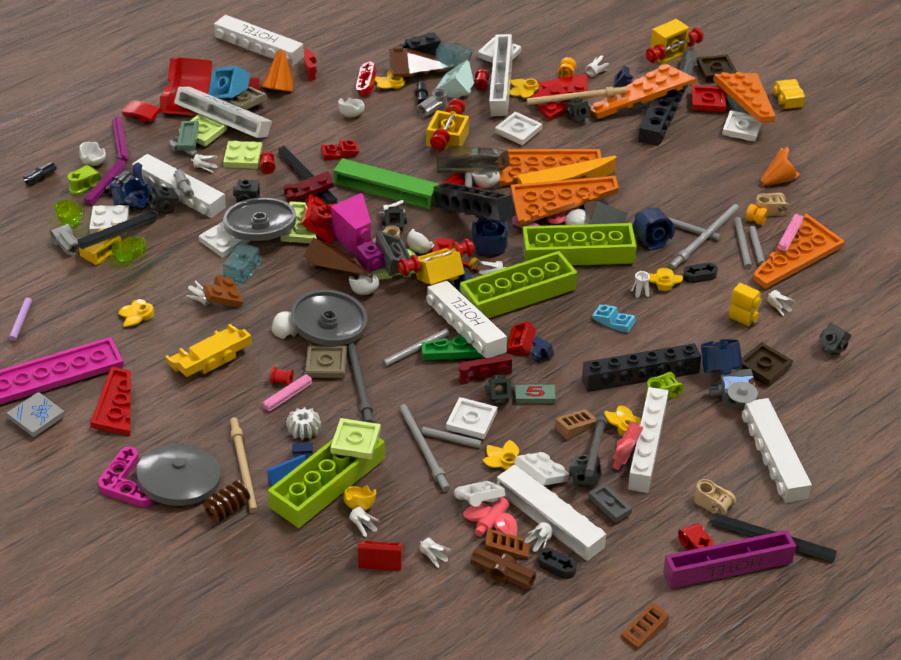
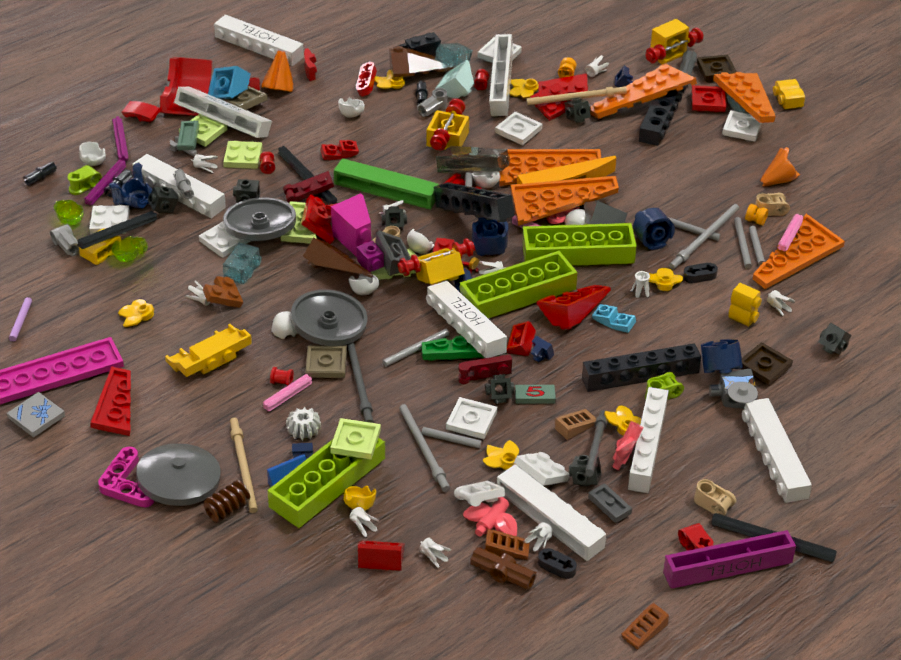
(572, 306): none -> red wedge

